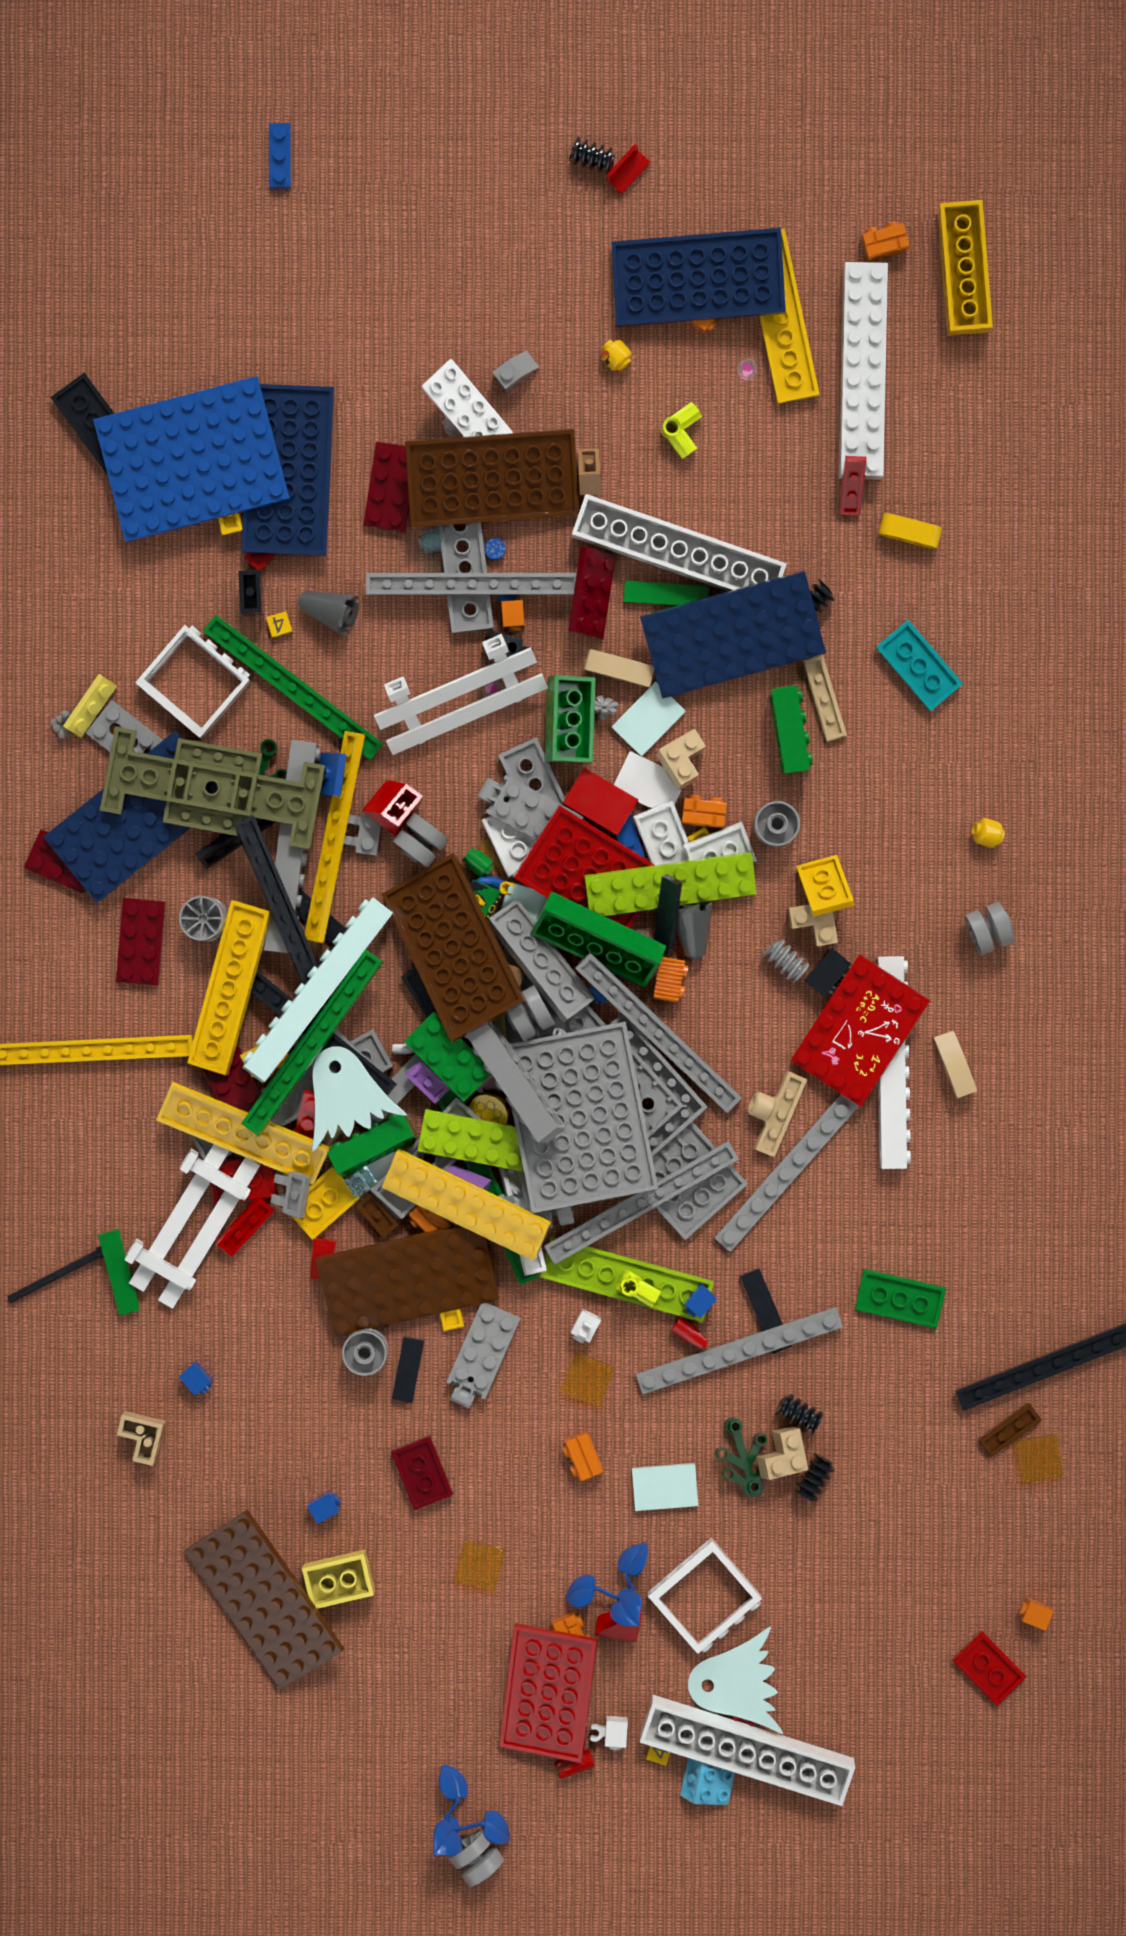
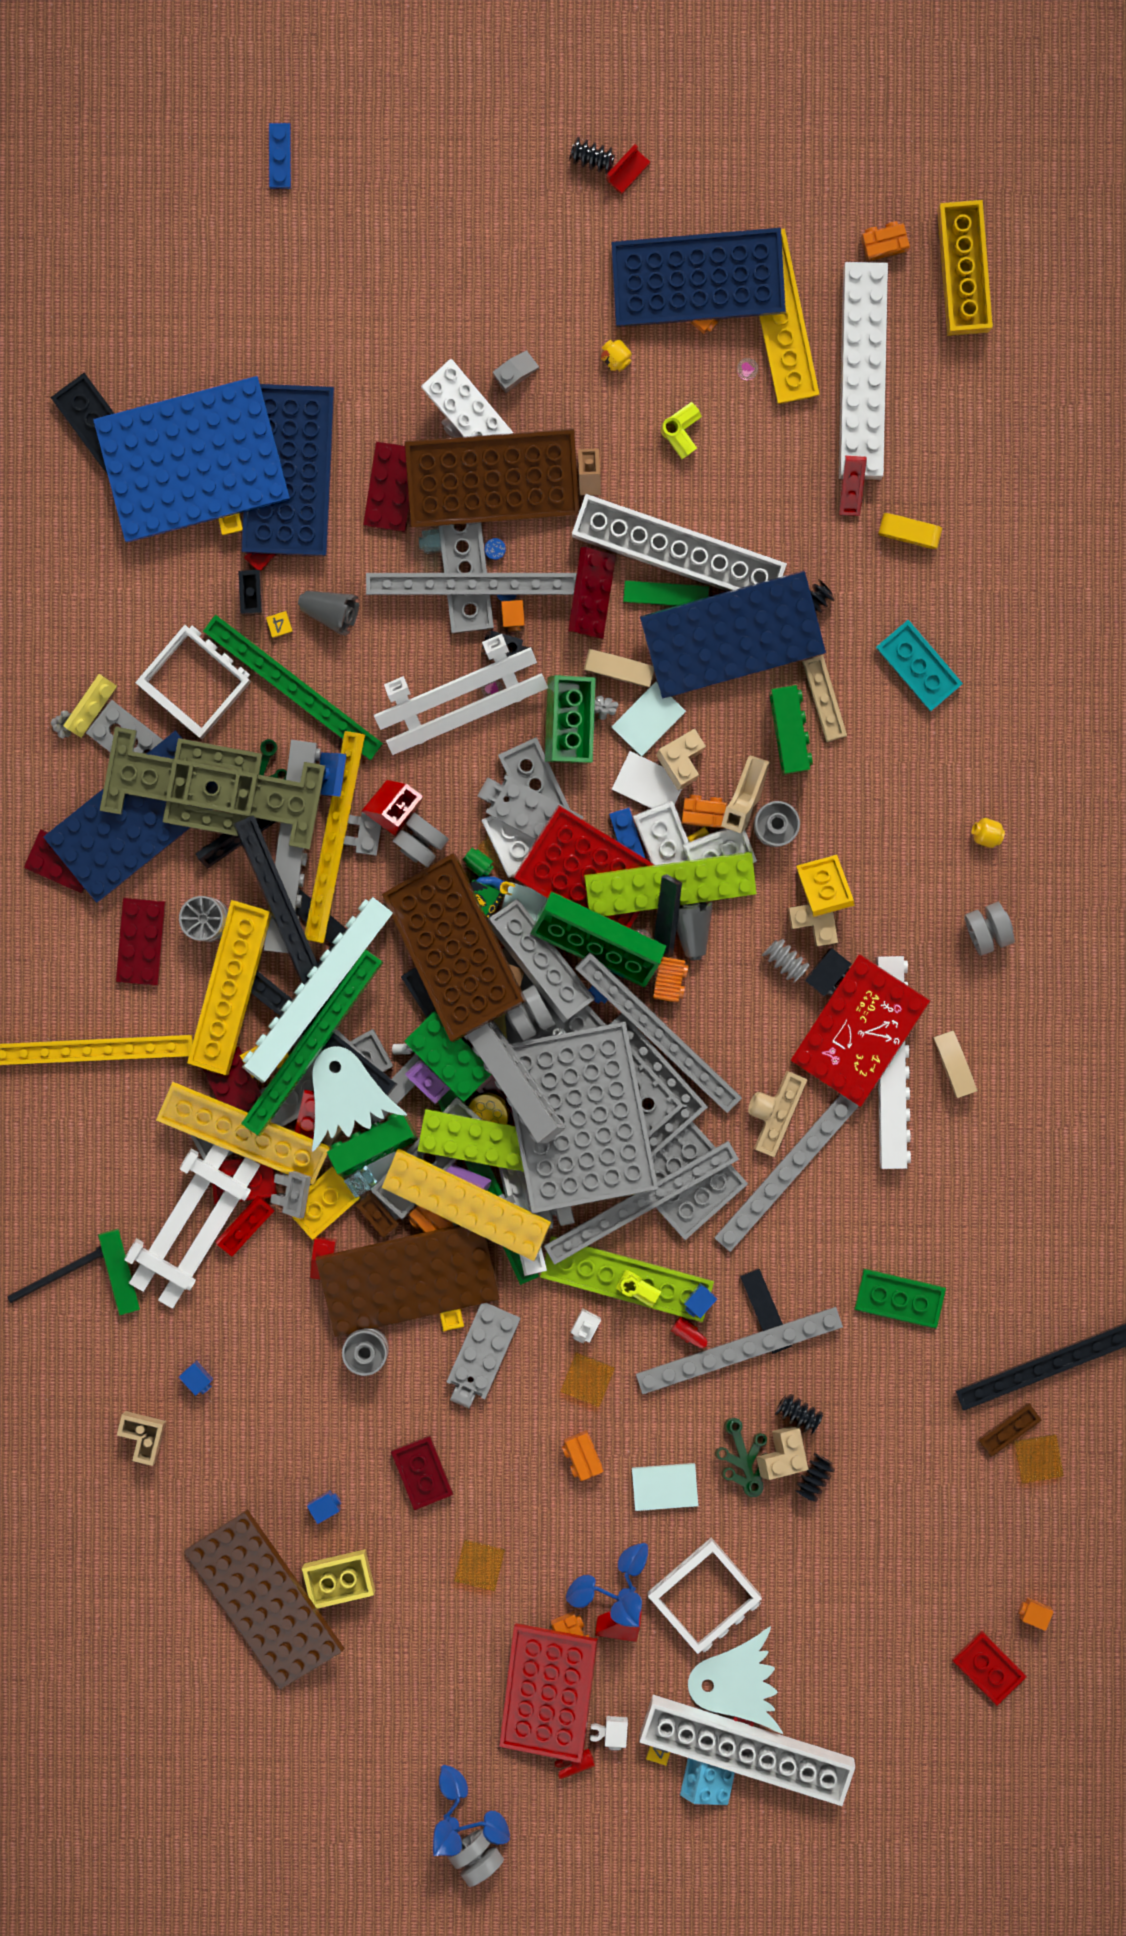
(408, 1369): black tile -> none
(600, 801): red tile -> none
(746, 795): none -> tan arch

